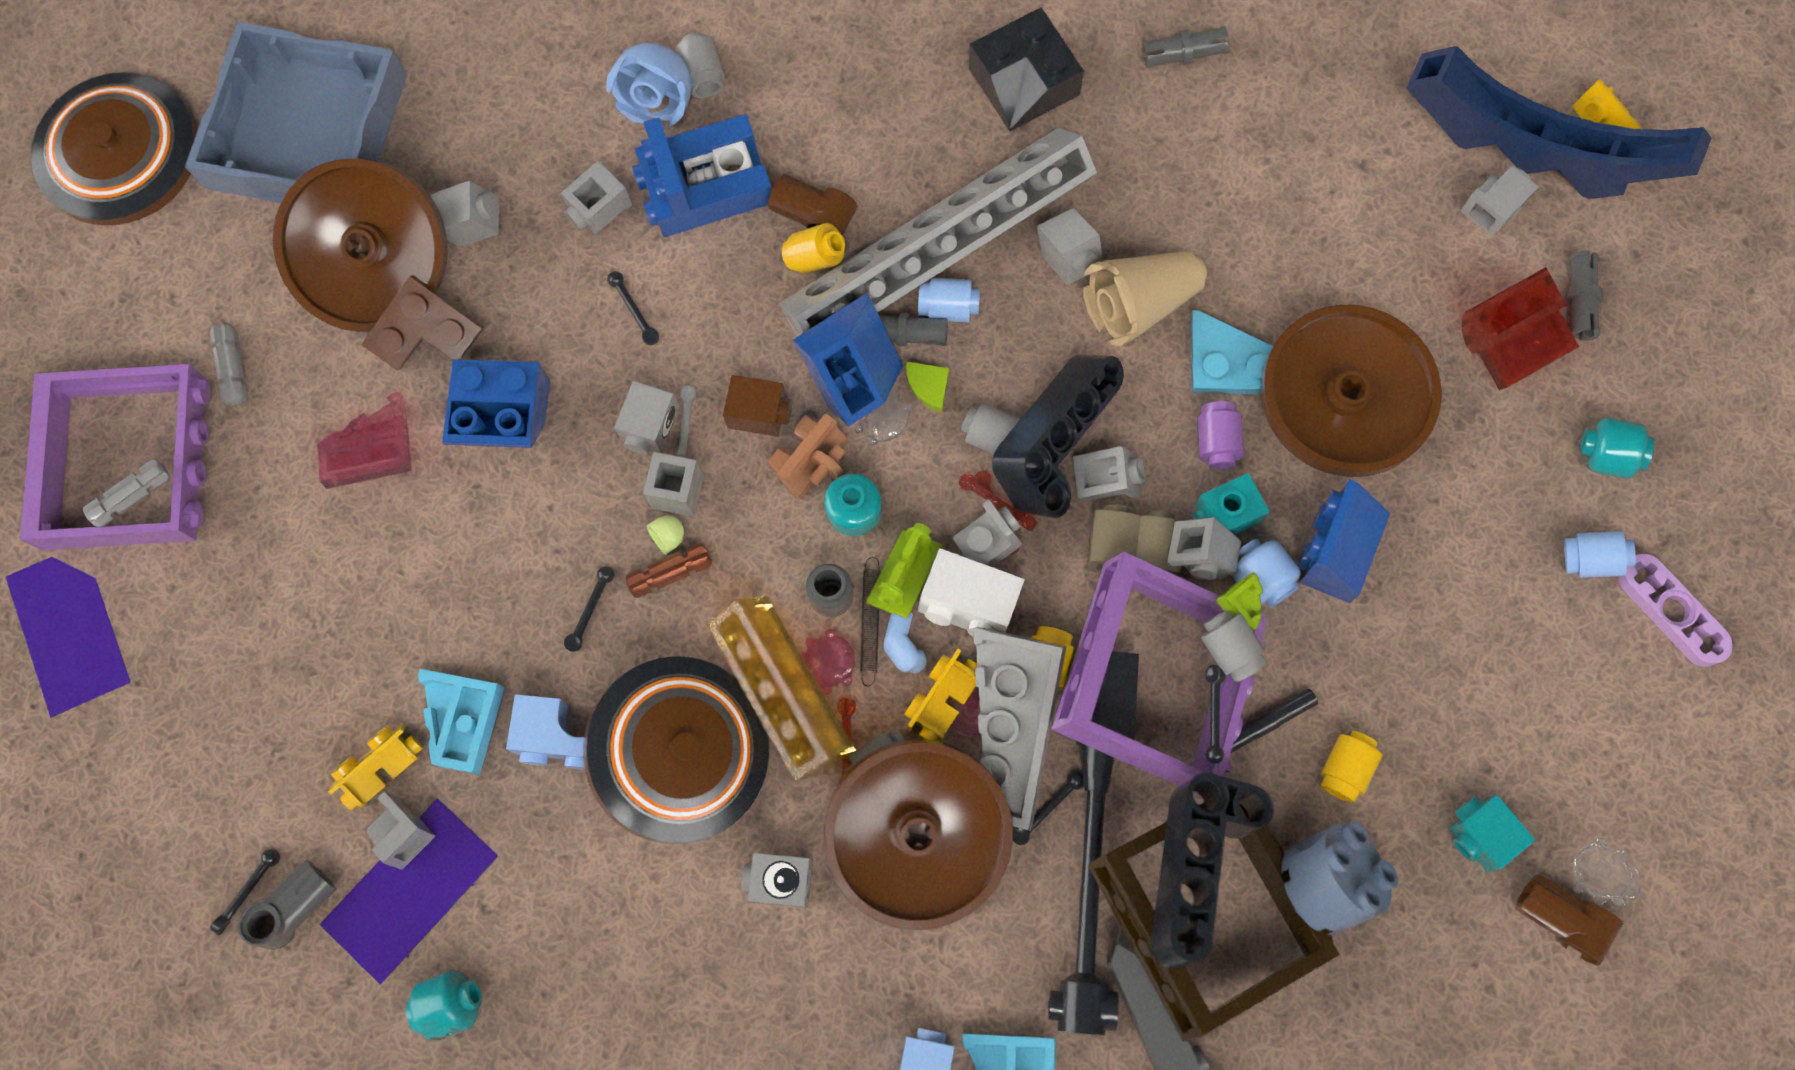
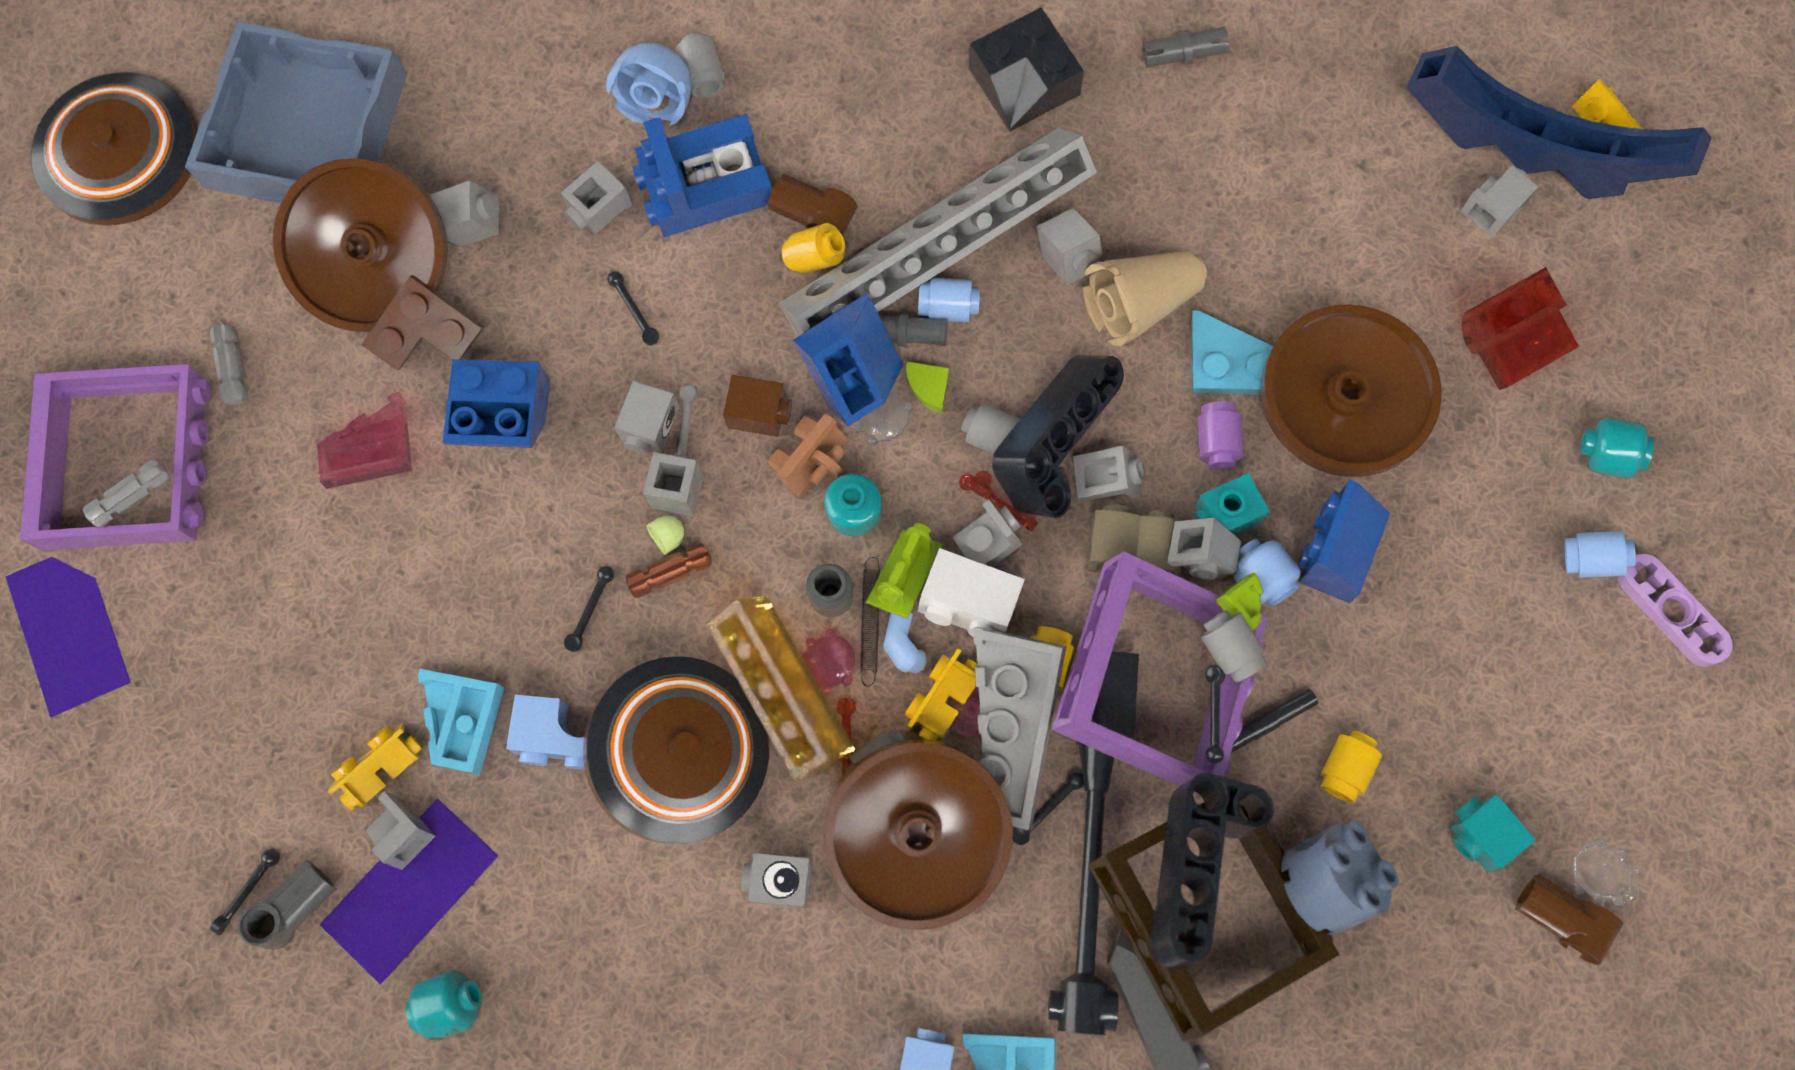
(1584, 295): dark grey pin -> none

